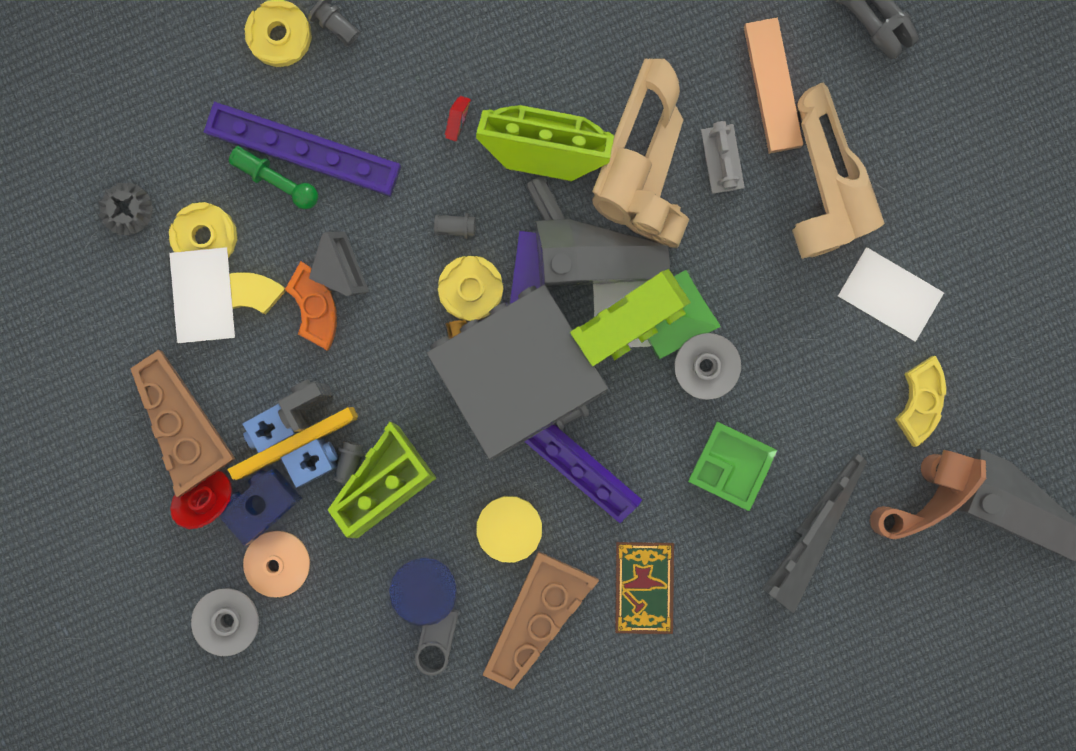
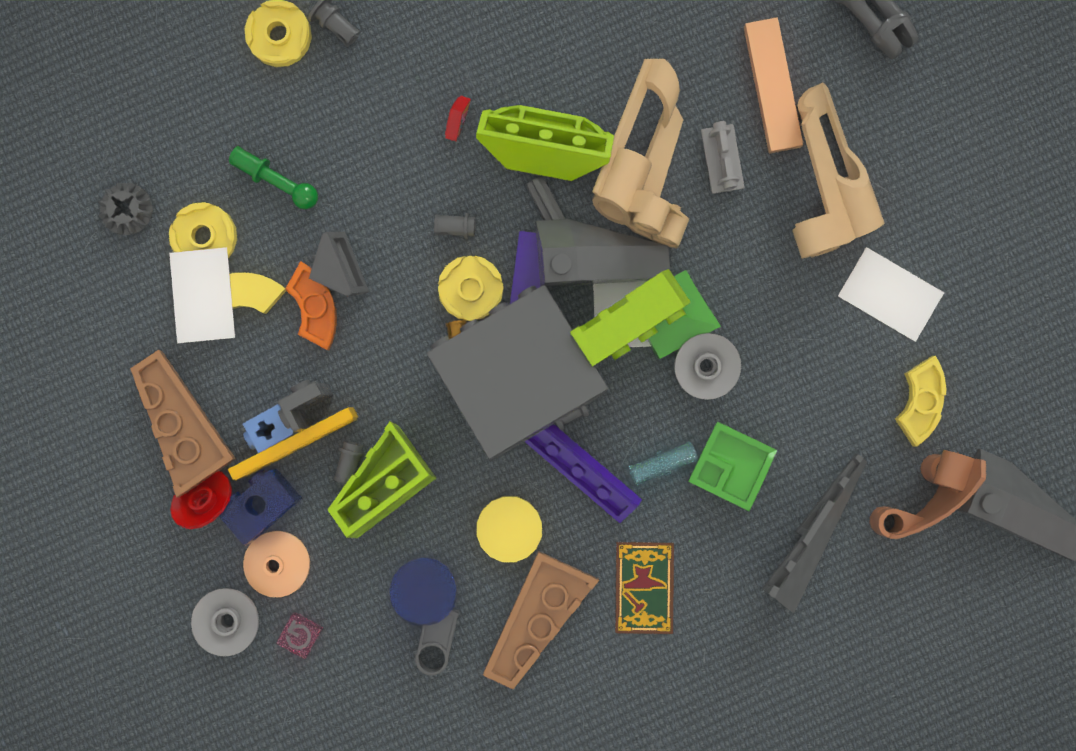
(297, 461): medium blue brick -> none
(299, 635): none -> clear pink tile
(302, 149): dark purple tile -> none
(663, 463): none -> clear light blue pin

